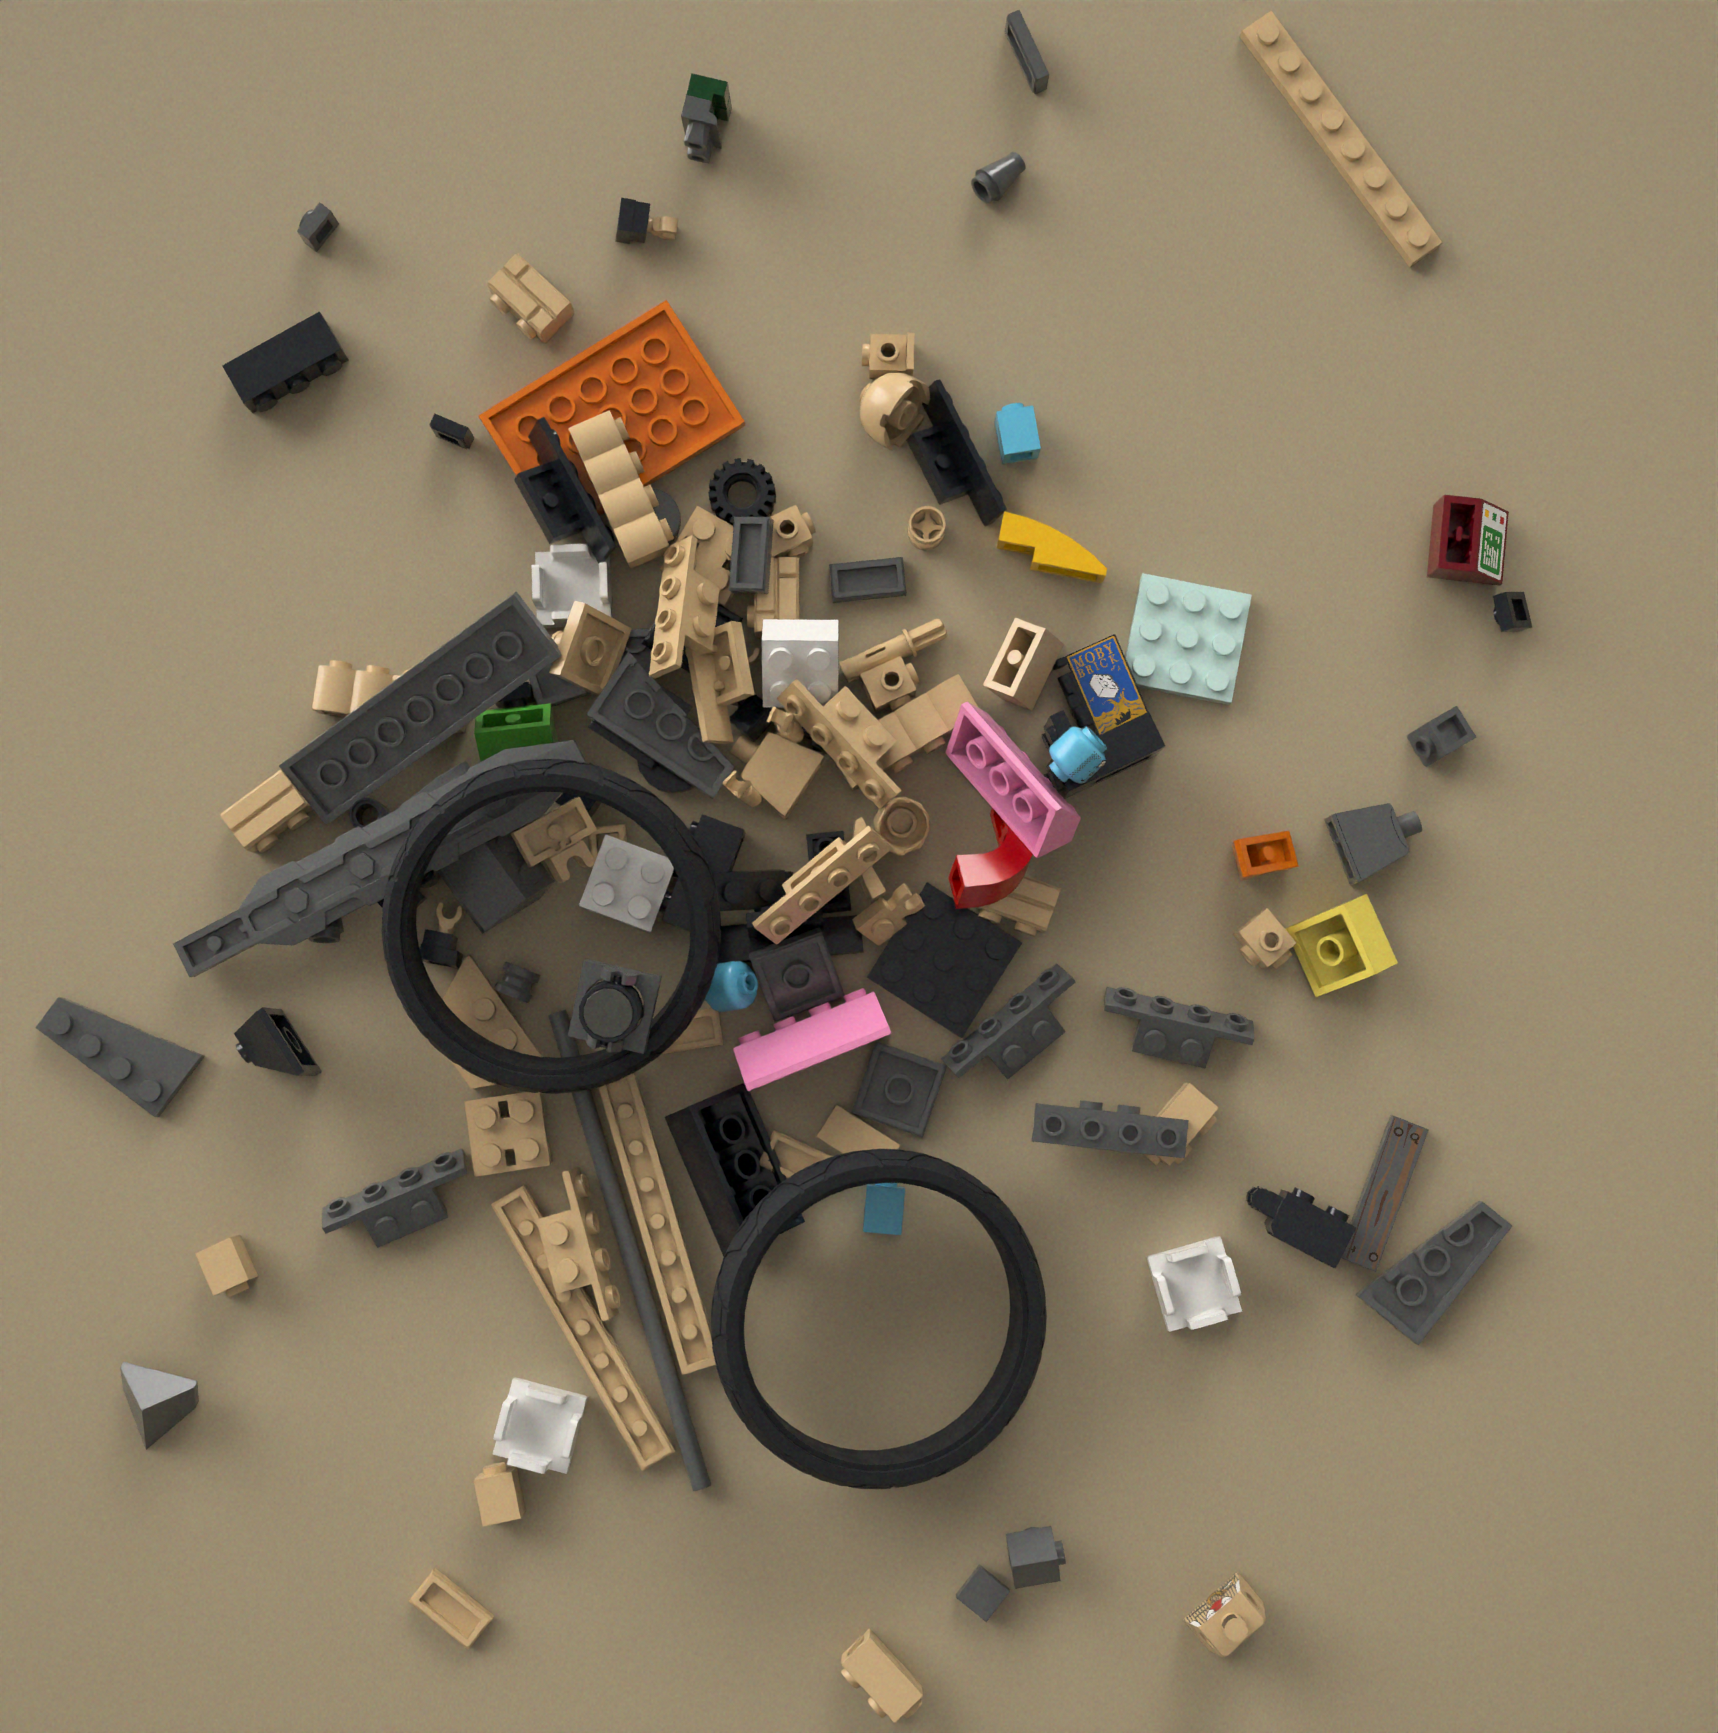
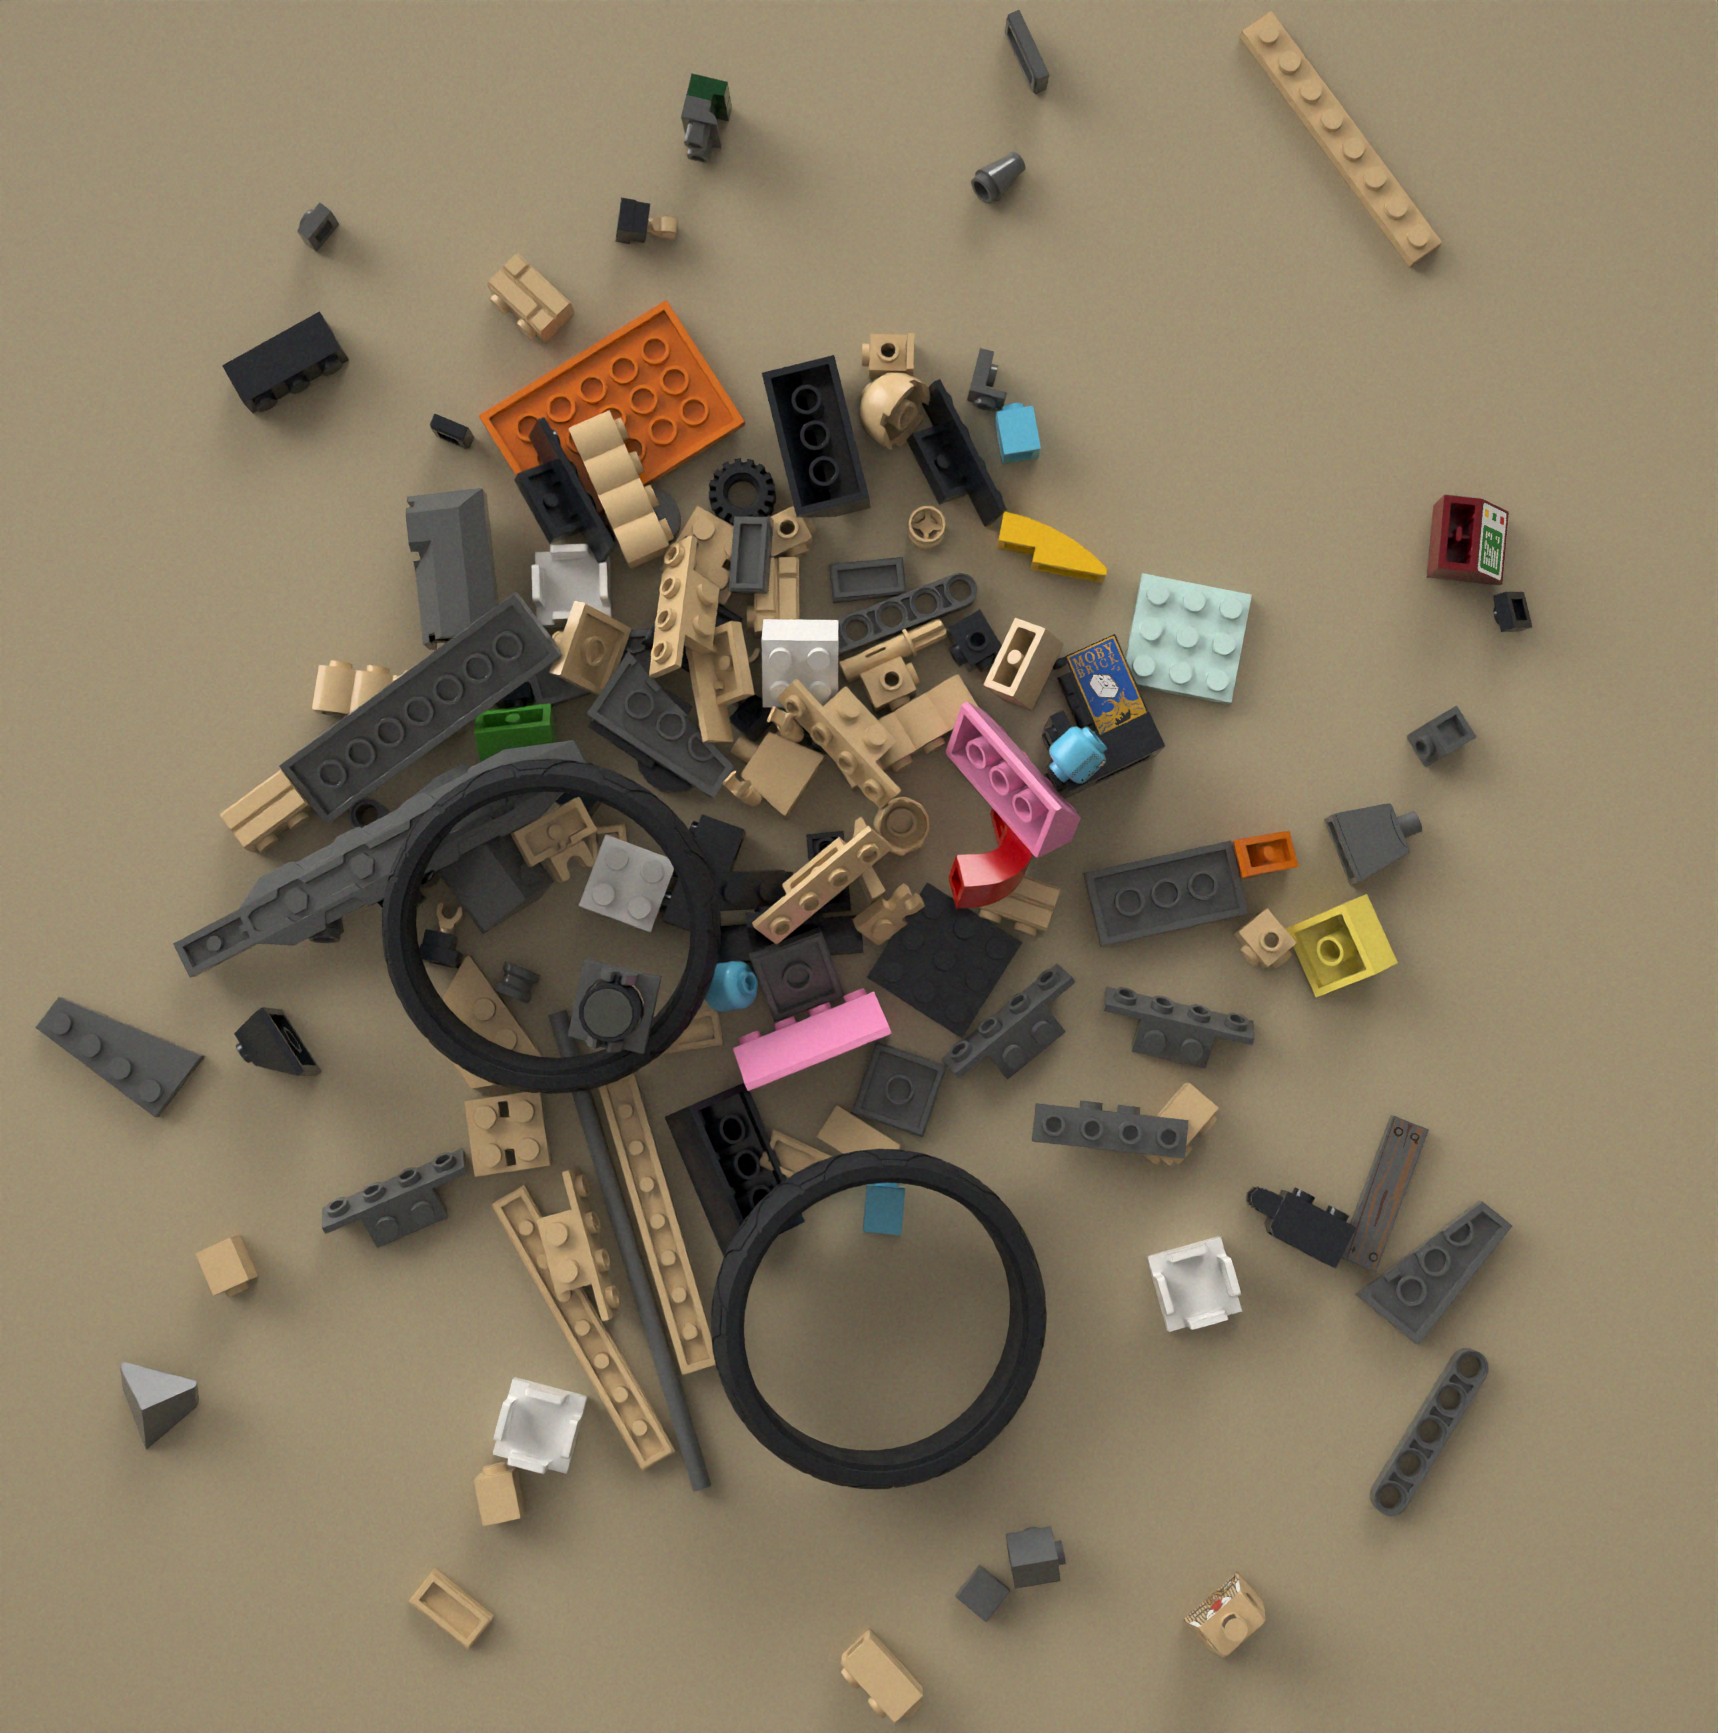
(455, 561): none -> dark grey brick
(816, 439): none -> black slope
(910, 615): none -> dark grey beam
(973, 642): none -> black brick
(983, 376): none -> dark grey bracket
(1165, 893): none -> dark grey plate
(1428, 1451): none -> dark grey beam

